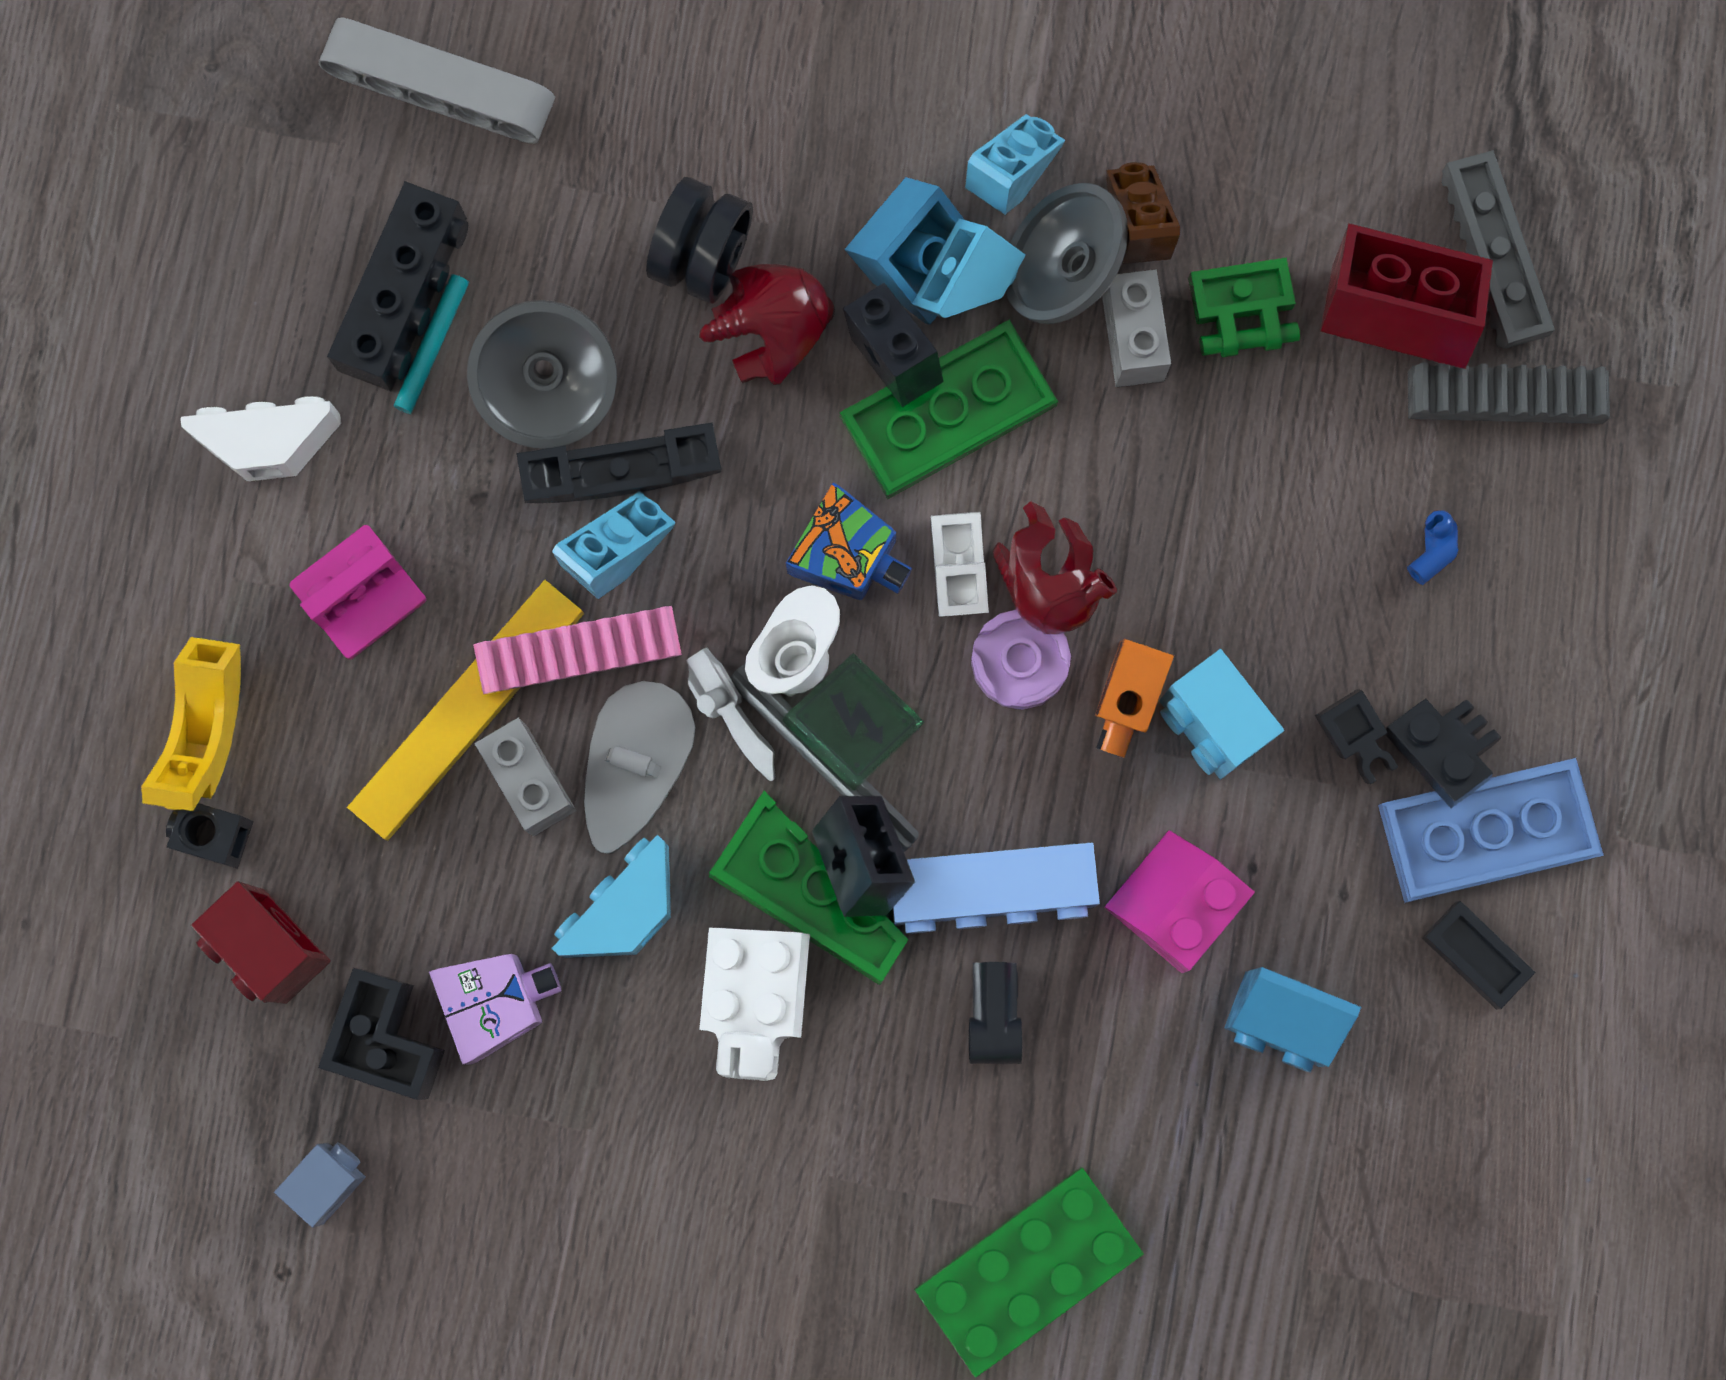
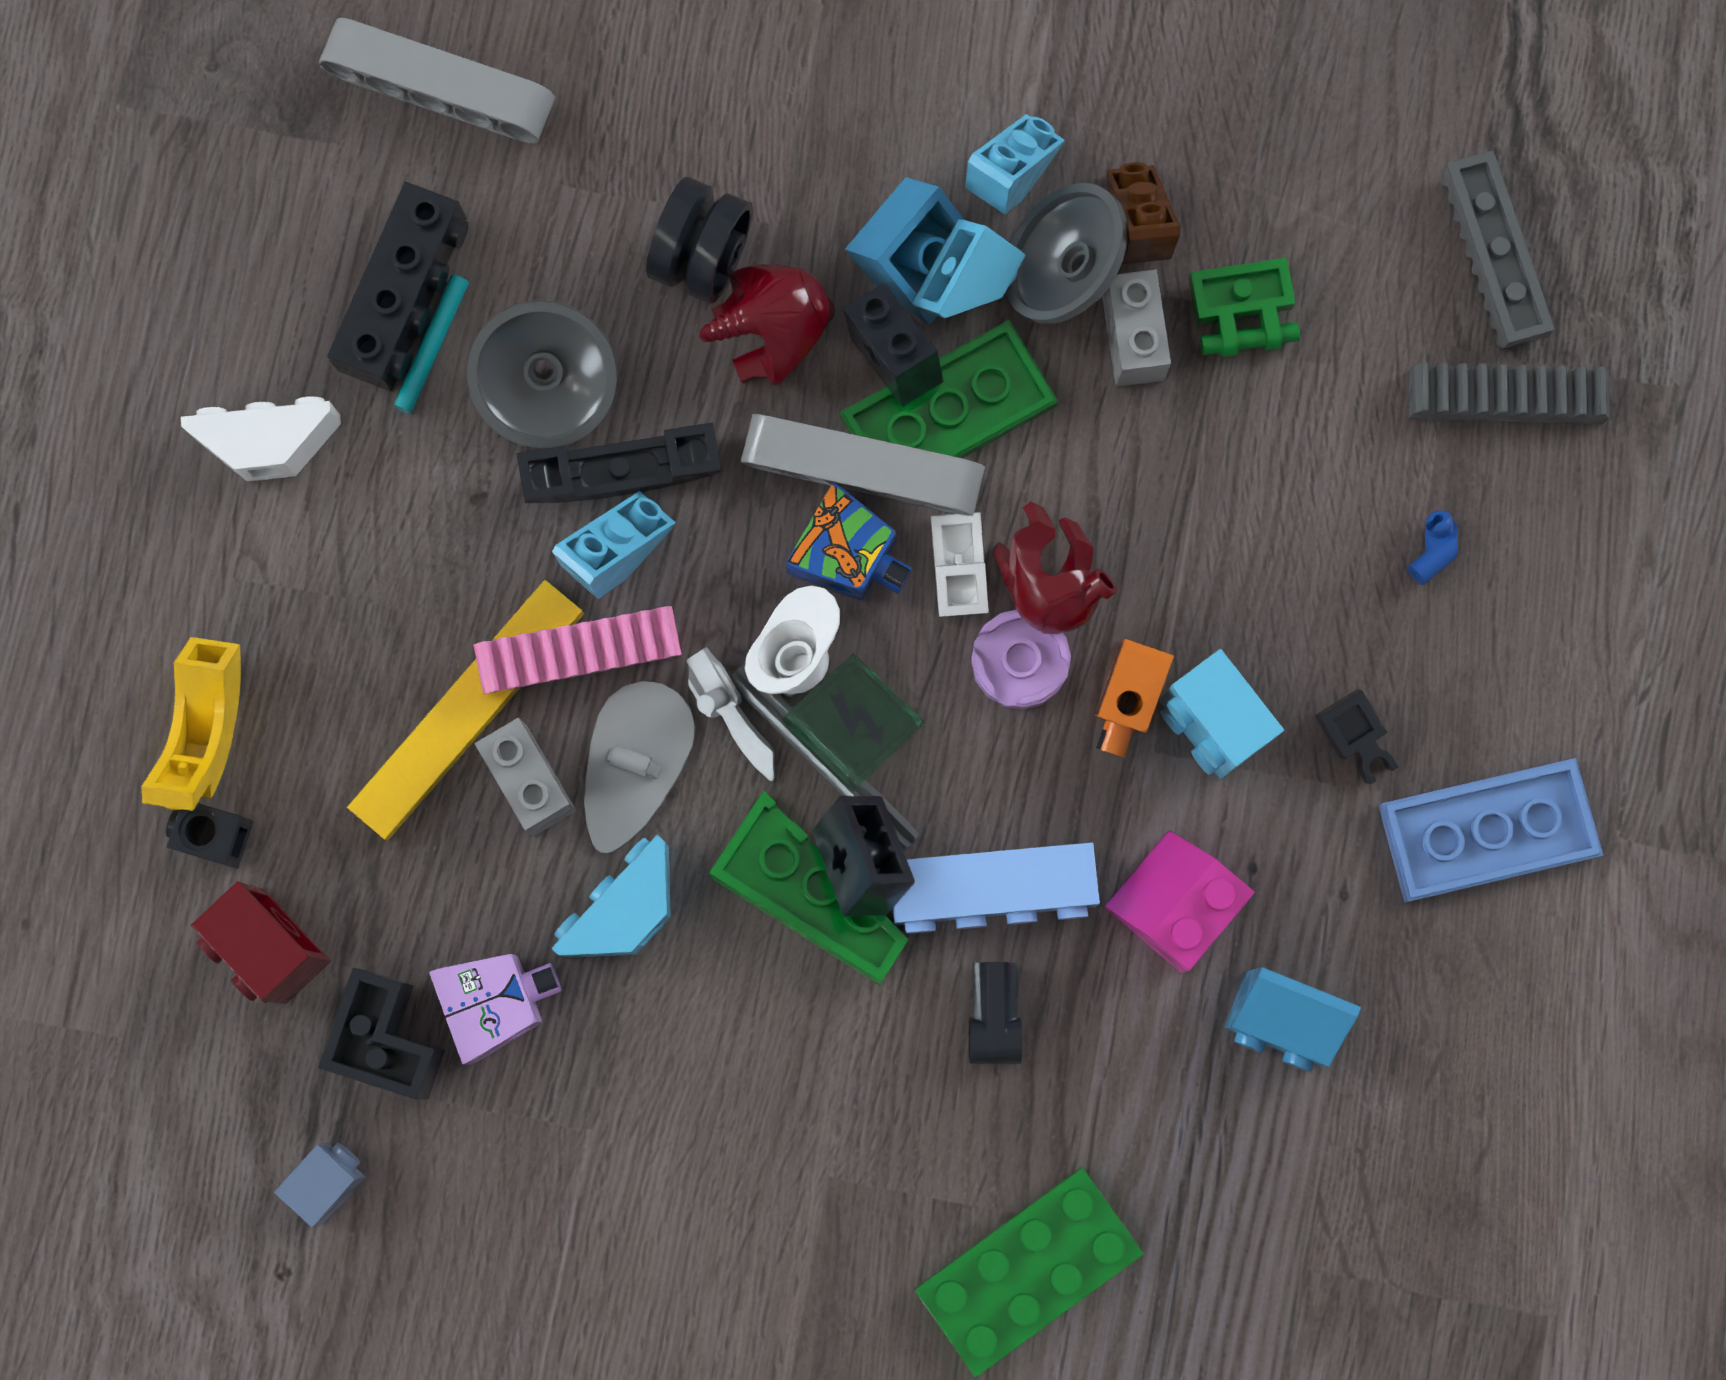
(357, 592): dark pink bracket -> none
(753, 997): white plate -> none
(863, 464): none -> light grey beam
(1407, 296): dark red brick -> none
(1445, 748): black hinge -> none
(1478, 955): black tile -> none

